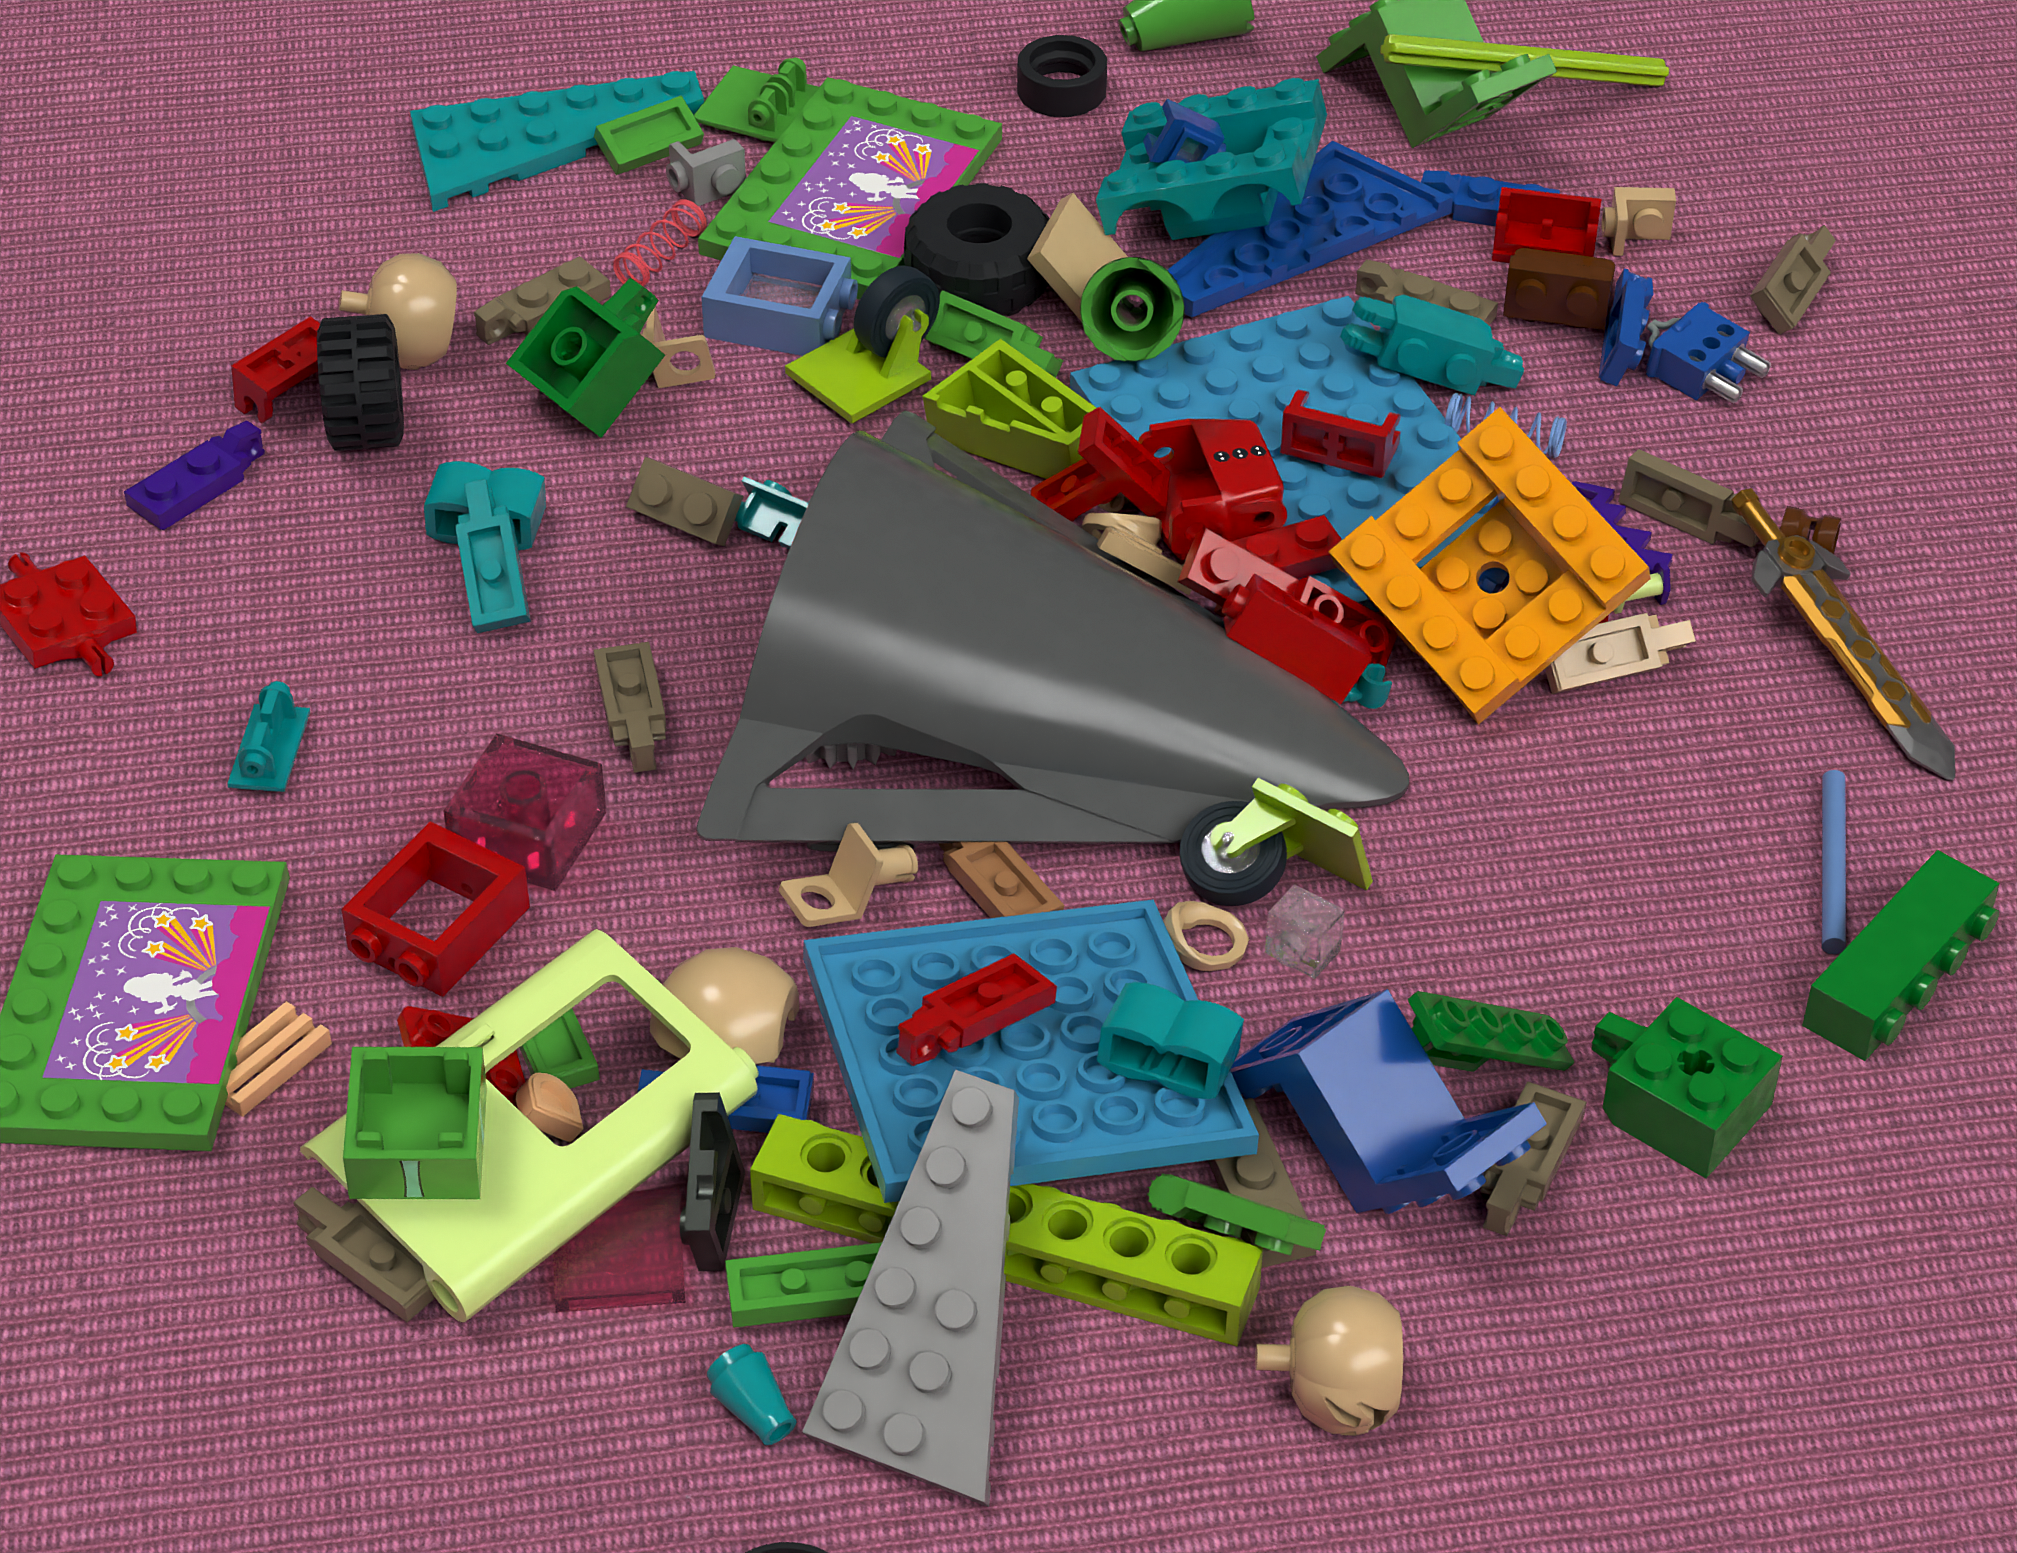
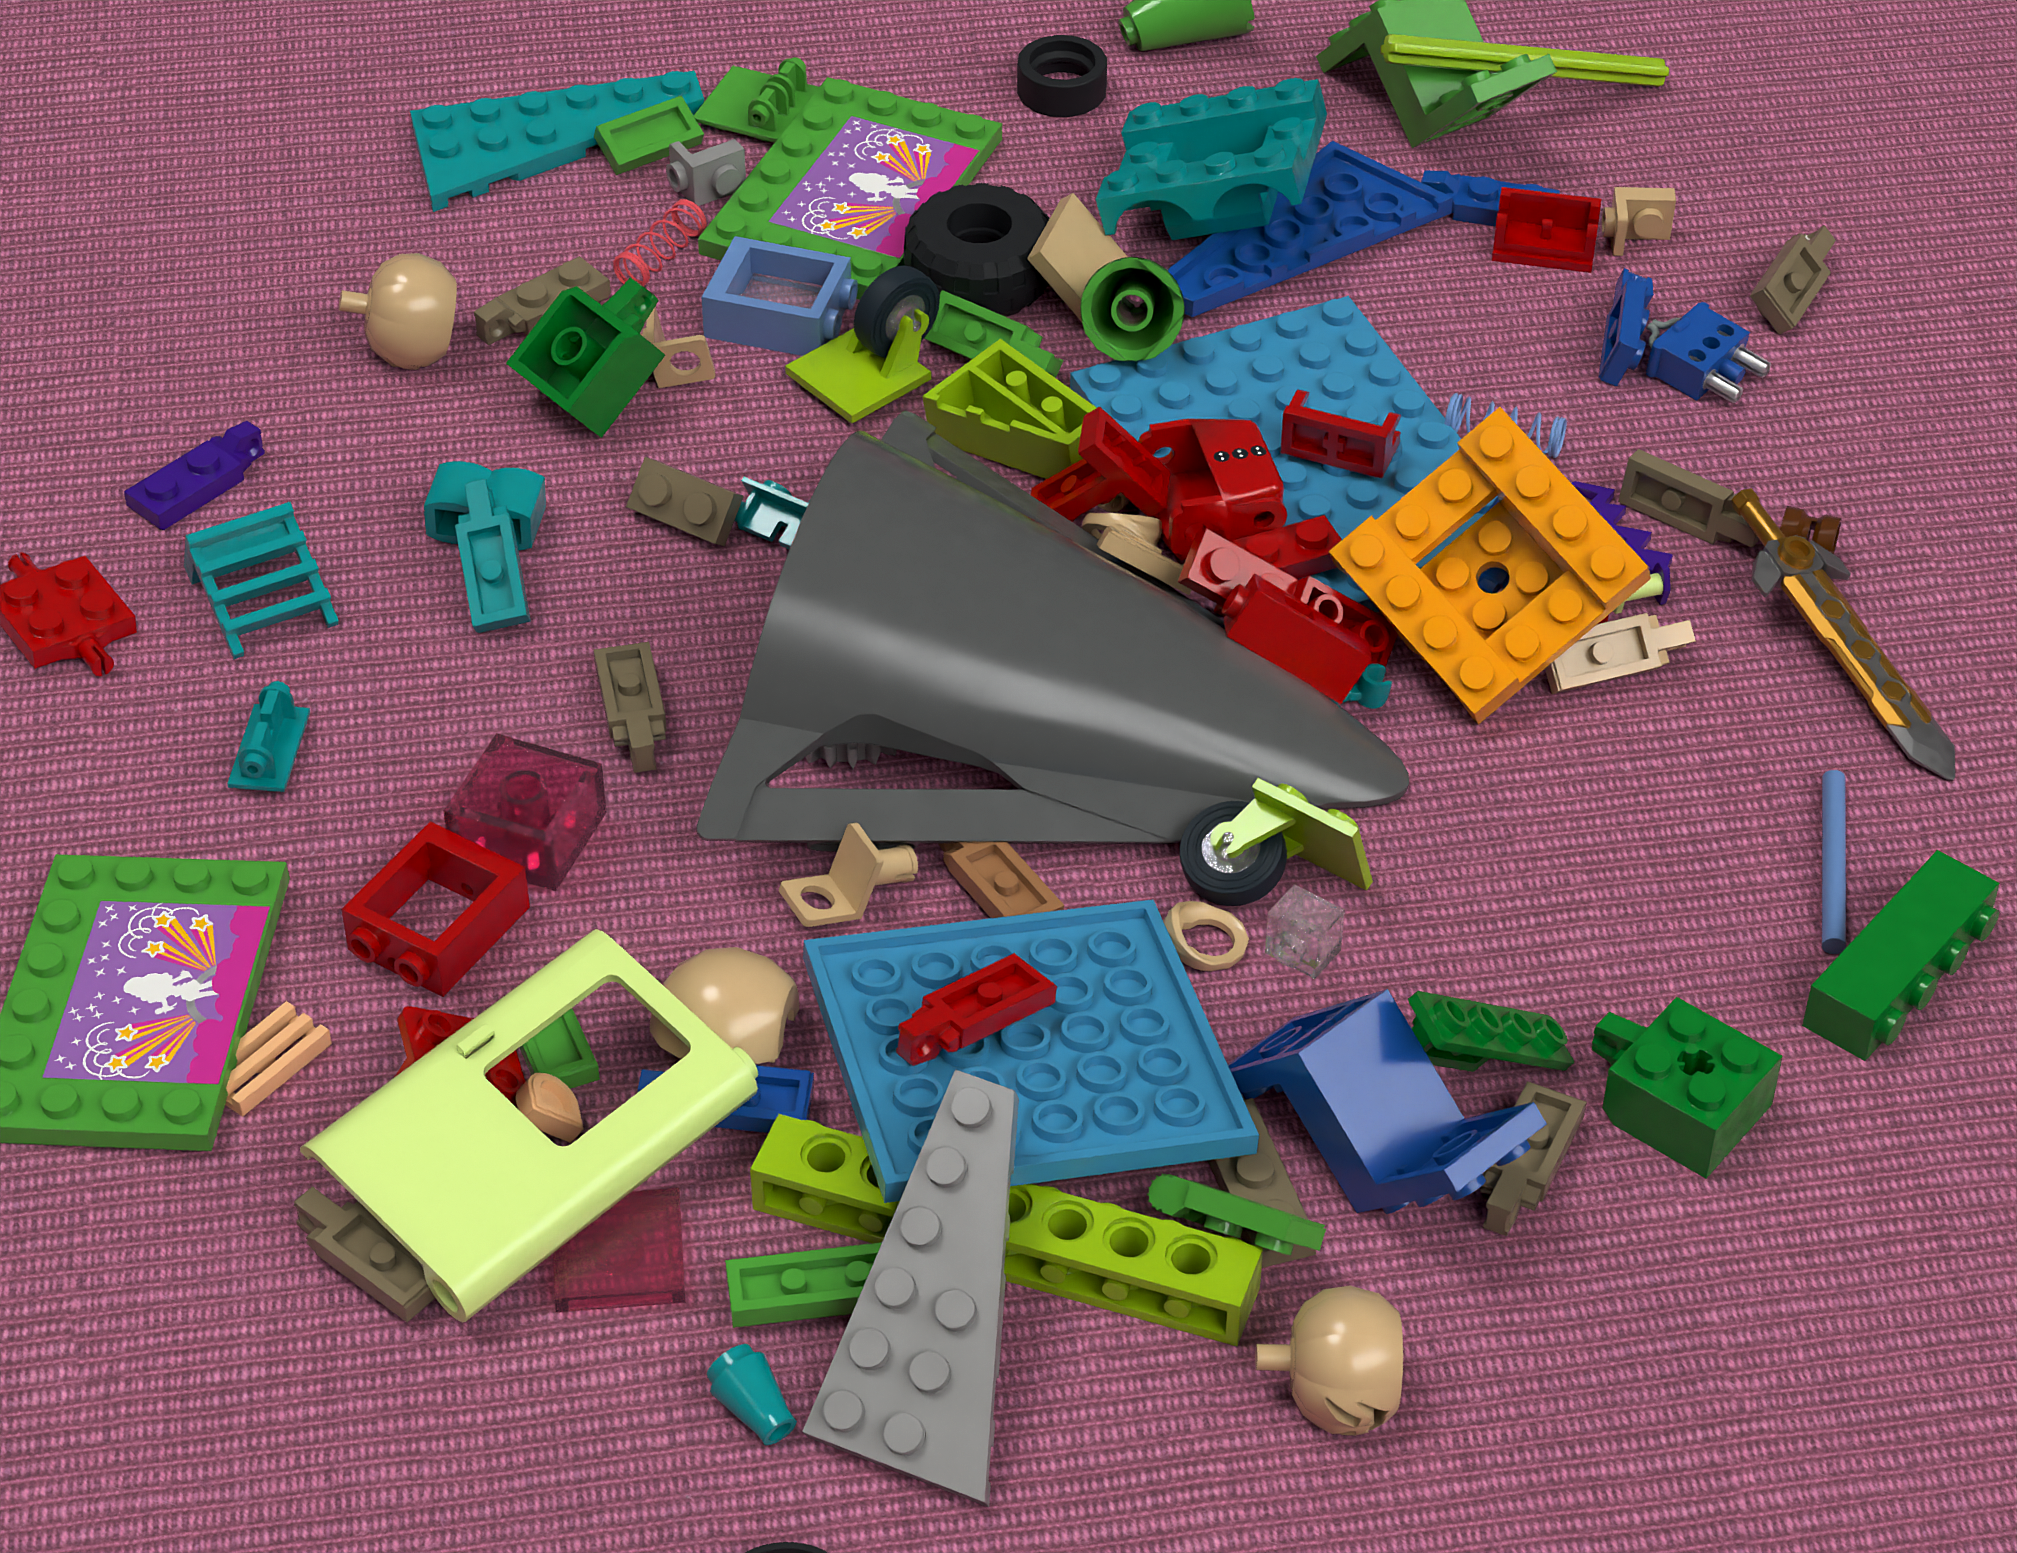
(245, 544): none -> teal plate
(275, 368): red hinge -> none
(360, 382): black tyre -> none
(415, 1123): bright green container -> none
(713, 1184): pearl dark grey wing -> none
(1170, 1040): teal brick -> none
(1185, 136): blue window -> none
(1383, 283): dark tan hinge -> none
(1433, 344): teal hinge -> none
(1559, 288): reddish brown bracket -> none

